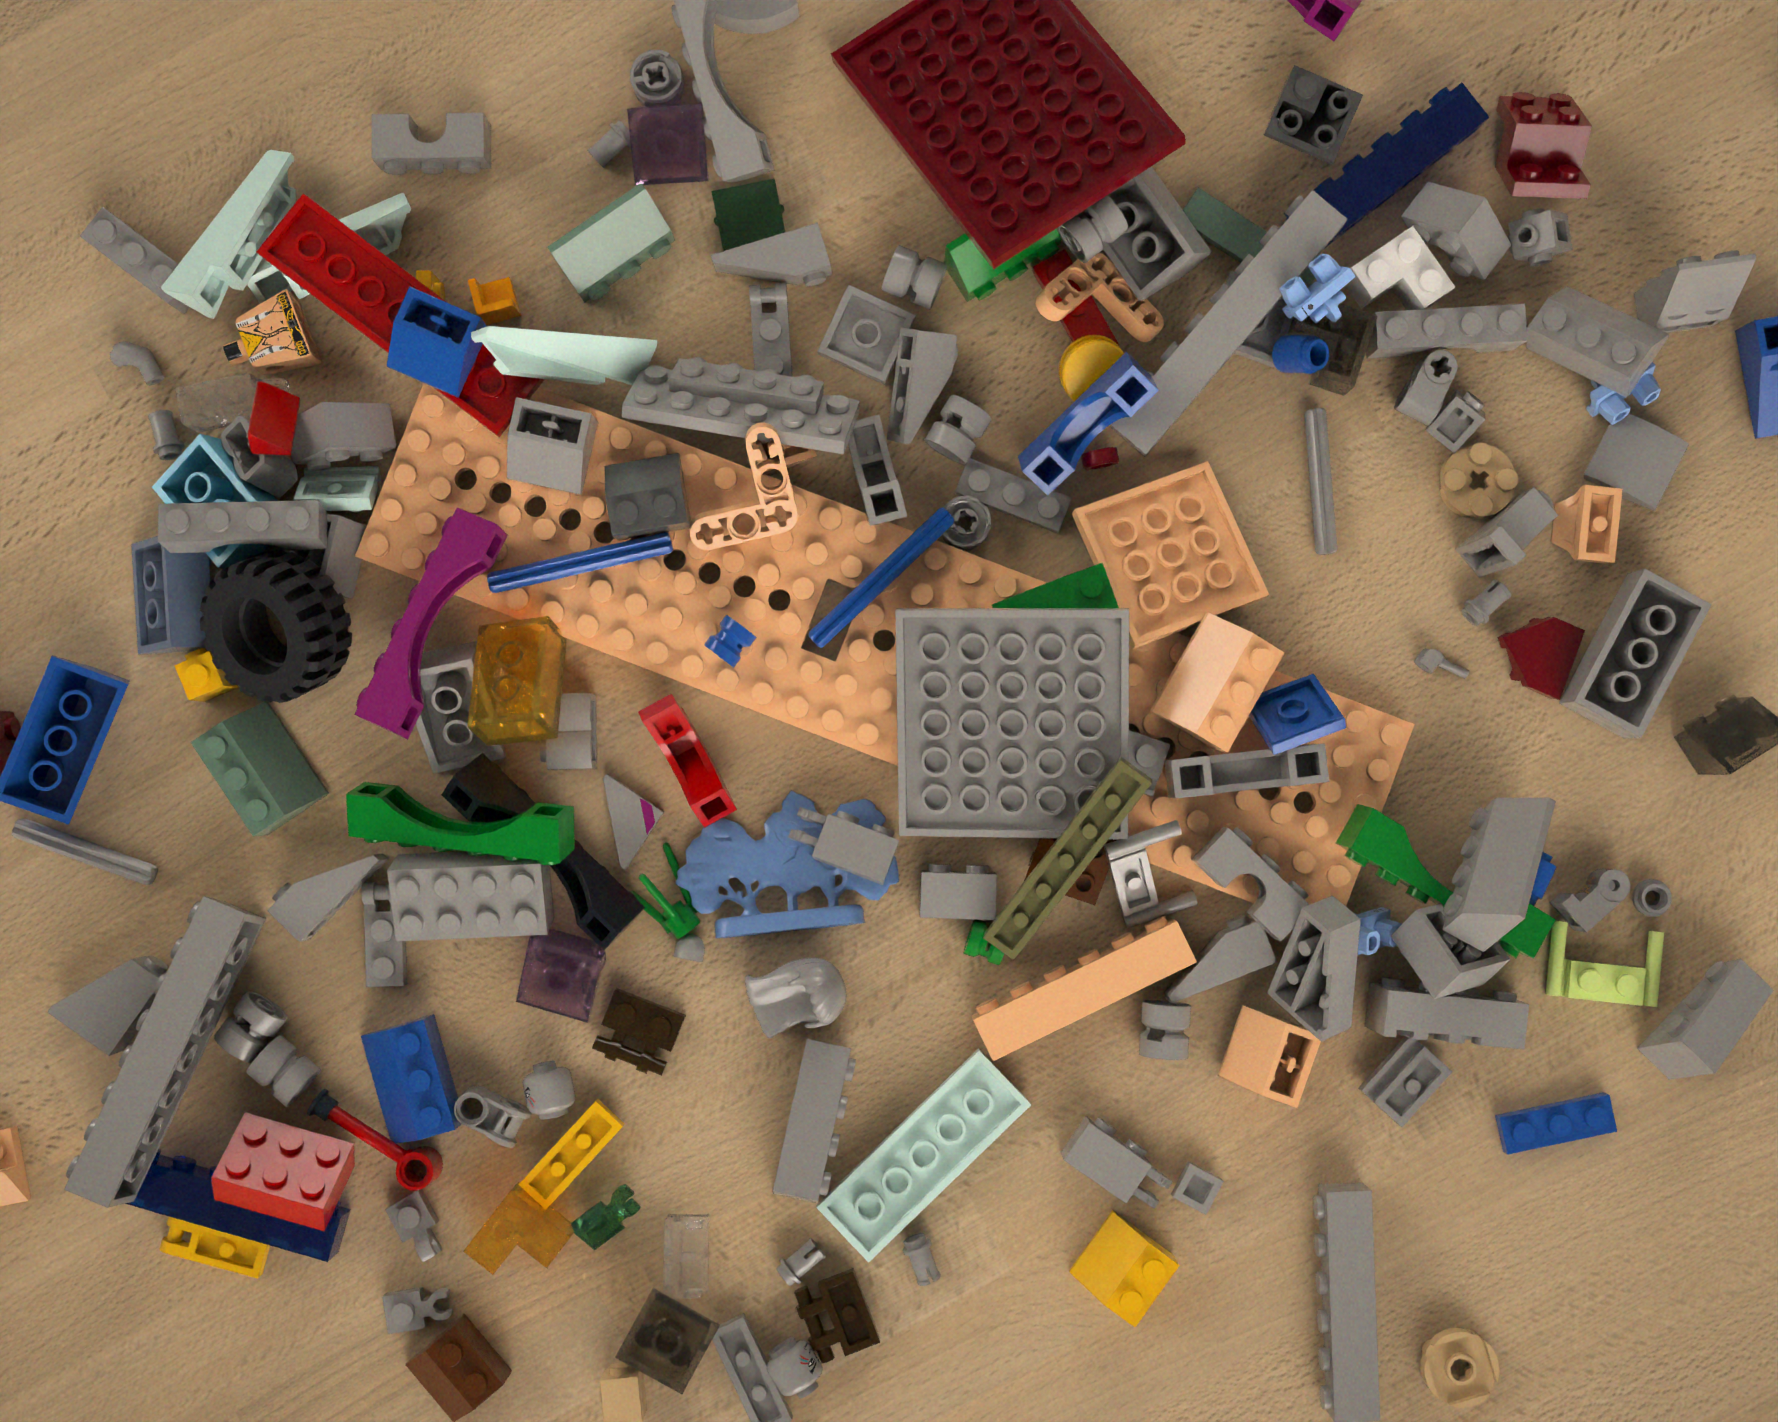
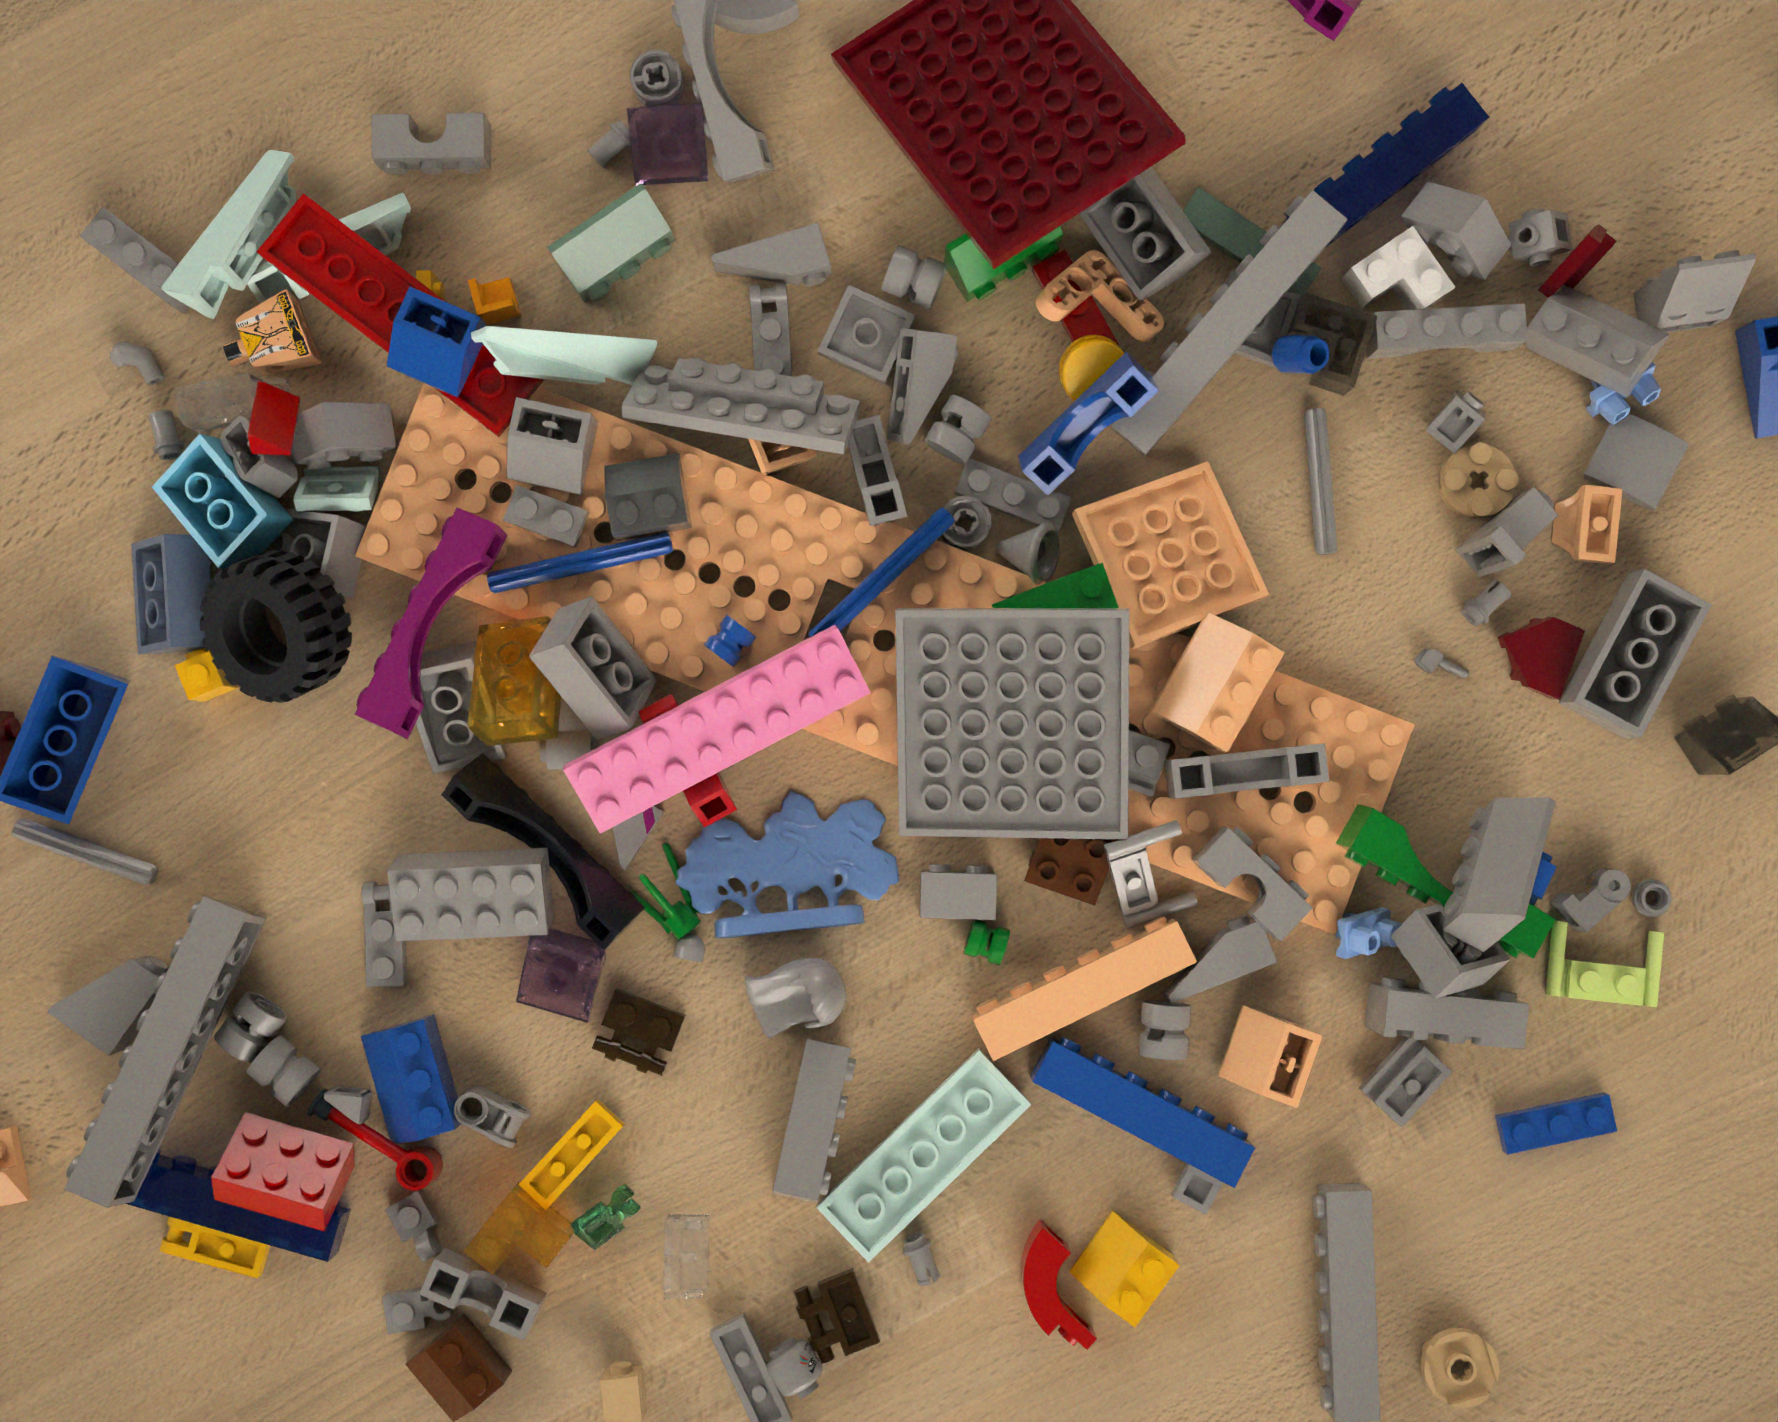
(215, 524): light grey arch -> none
(260, 769): sand green slope -> none
(314, 901): light grey slope -> none
(351, 1101): none -> light grey slope
(391, 815): green arch -> none
(462, 1281): none -> light grey arch
(546, 516): none -> light grey plate
(549, 1090): light grey head -> none
(593, 668): none -> light grey brick
(667, 1340): clear smoke slope -> none
(716, 729): none -> bright pink plate
(748, 213): clear green piece -> none
(768, 499): light nougat beam -> none
(798, 1264): light grey pin -> none
(849, 845): light grey hinge -> none
(1033, 552): none -> light grey hat
(1040, 1266): none -> red arch
(1067, 858): olive plate -> none
(1092, 227): light grey wheel -> none
(1100, 458): dark red tile -> none
(1111, 1162): light grey hinge -> none
(1141, 1111): none -> blue brick
(1296, 714): blue plate -> none
(1312, 114): dark grey slope -> none
(1320, 297): light blue hips -> none
(1320, 968): light grey wedge -> none
(1425, 392): light grey piece -> none
(1543, 146): dark red bracket -> none
(1579, 261): none -> dark red slope
(1707, 1021): light grey wedge -> none

